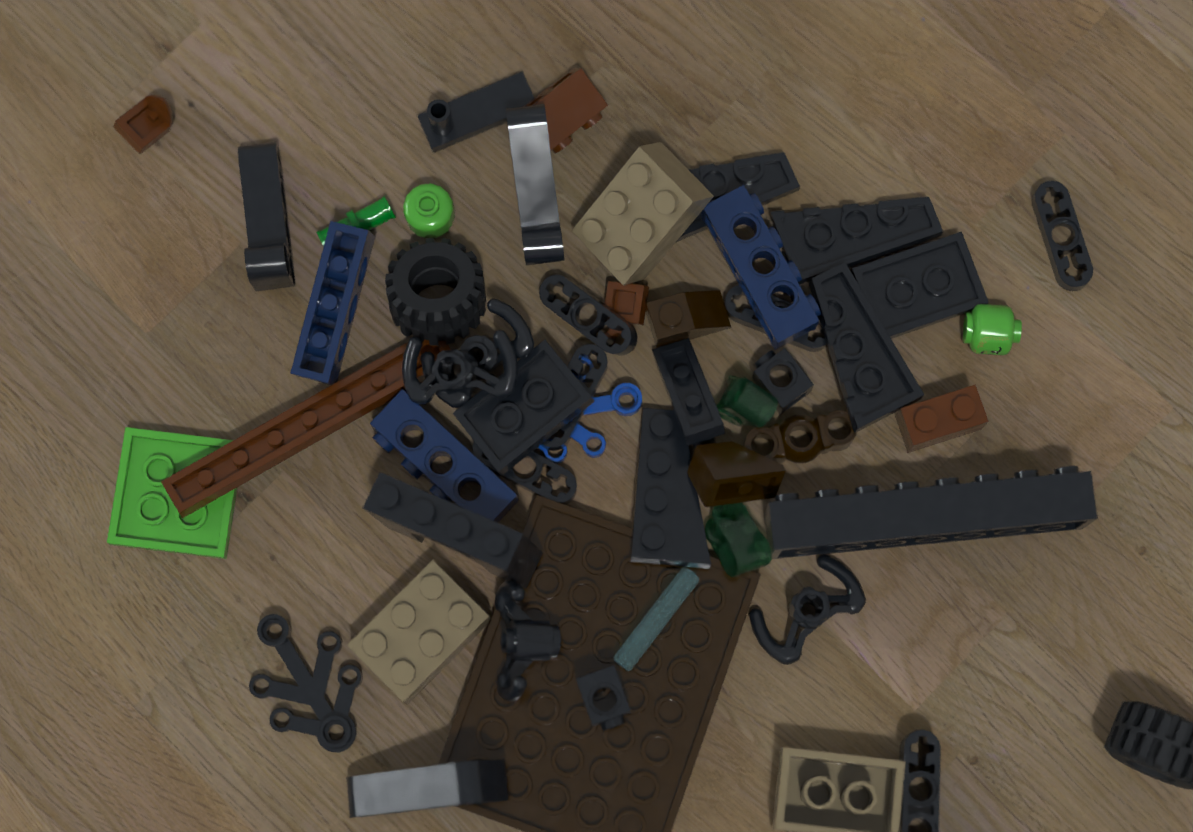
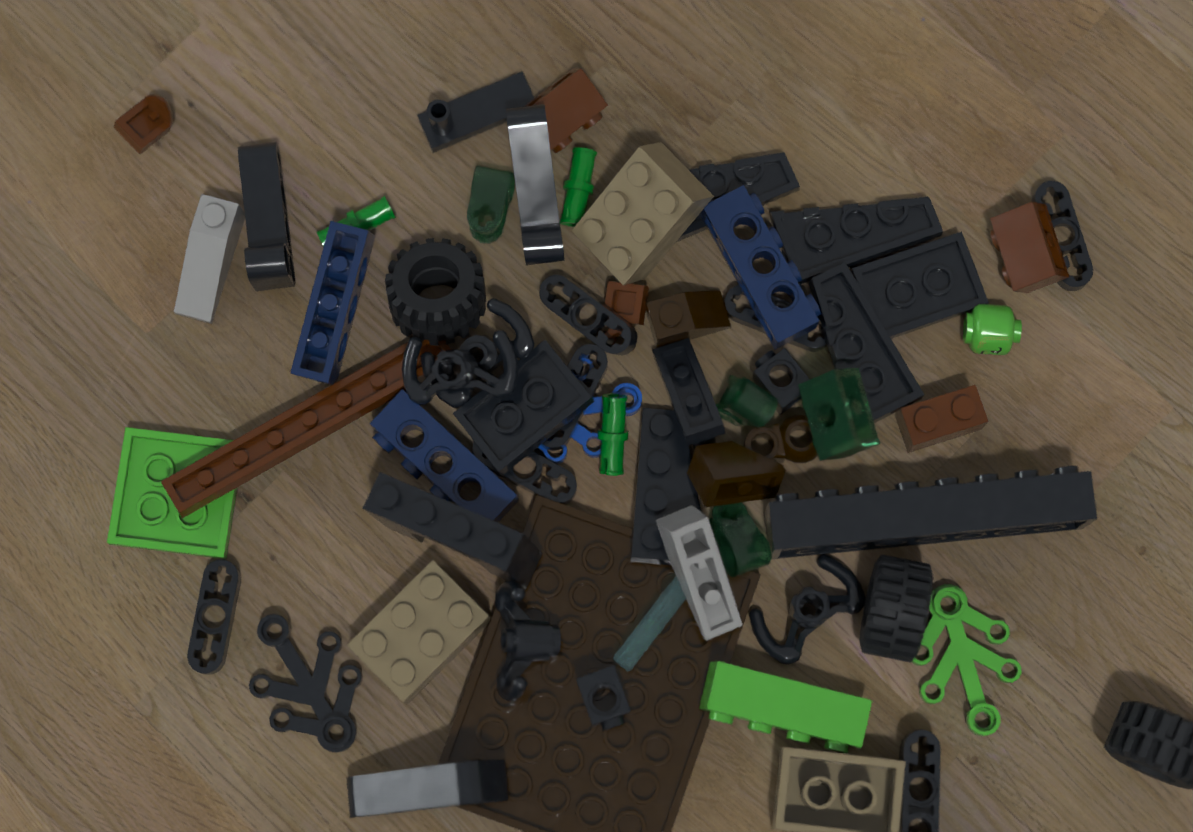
(199, 644): none -> black beam
(208, 257): none -> light grey slope
(429, 210): bright green head -> none
(490, 197): none -> clear green piece
(578, 186): none -> green pin
(613, 434): none -> green pin
(699, 570): none -> light grey slope
(785, 705): none -> bright green brick
(838, 414): none -> clear green brick
(896, 608): none -> black tyre
(963, 653): none -> bright green plant
(1028, 248): none -> reddish brown brick

